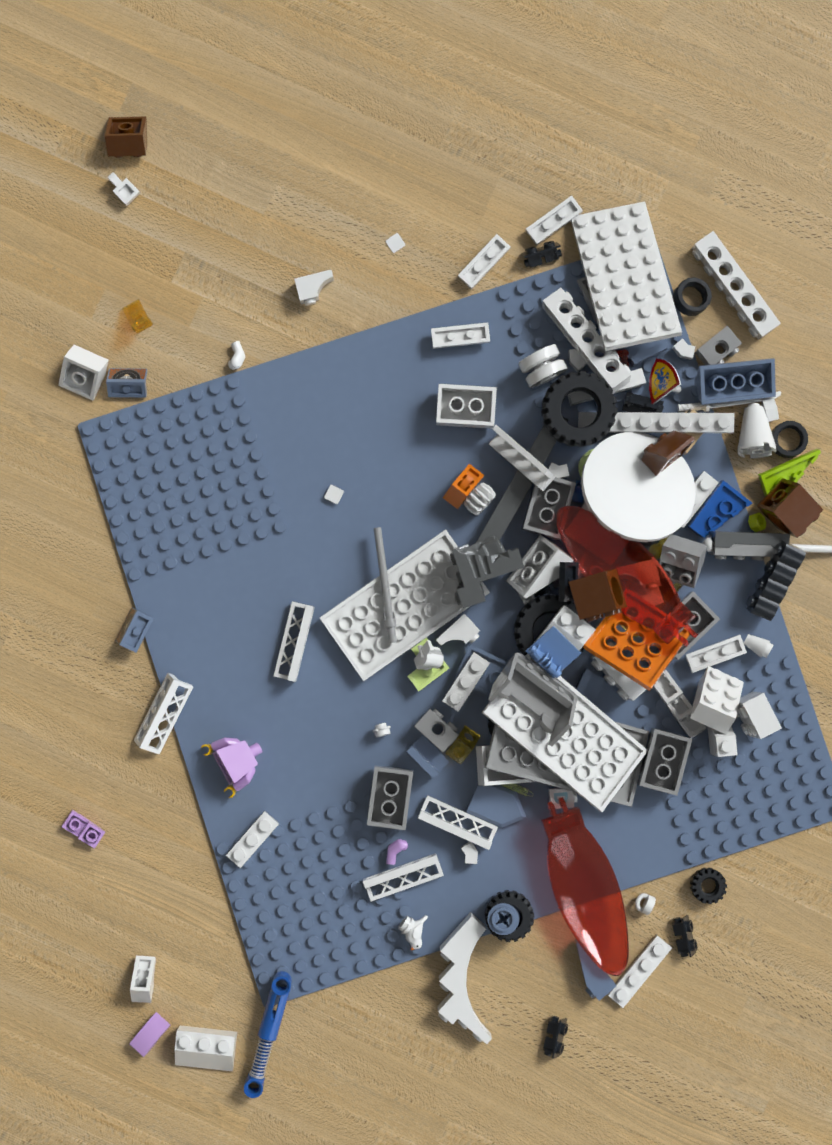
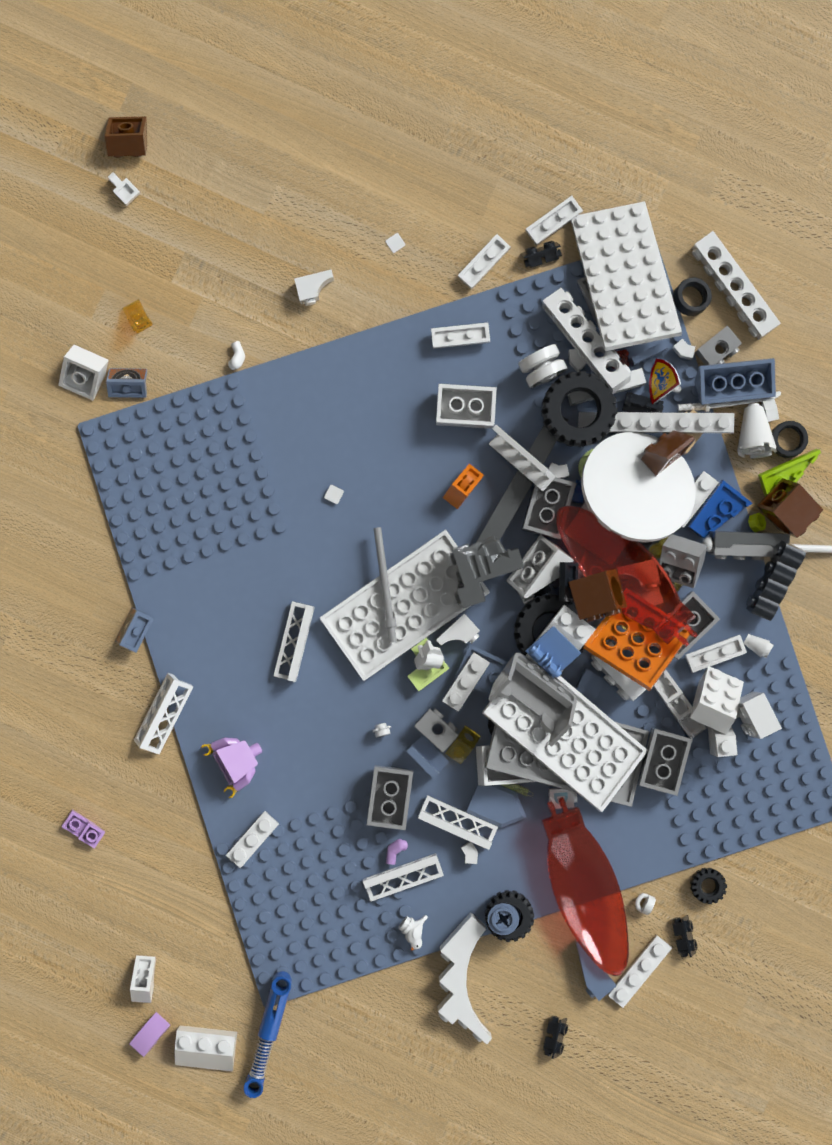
(479, 498): white gear -> none

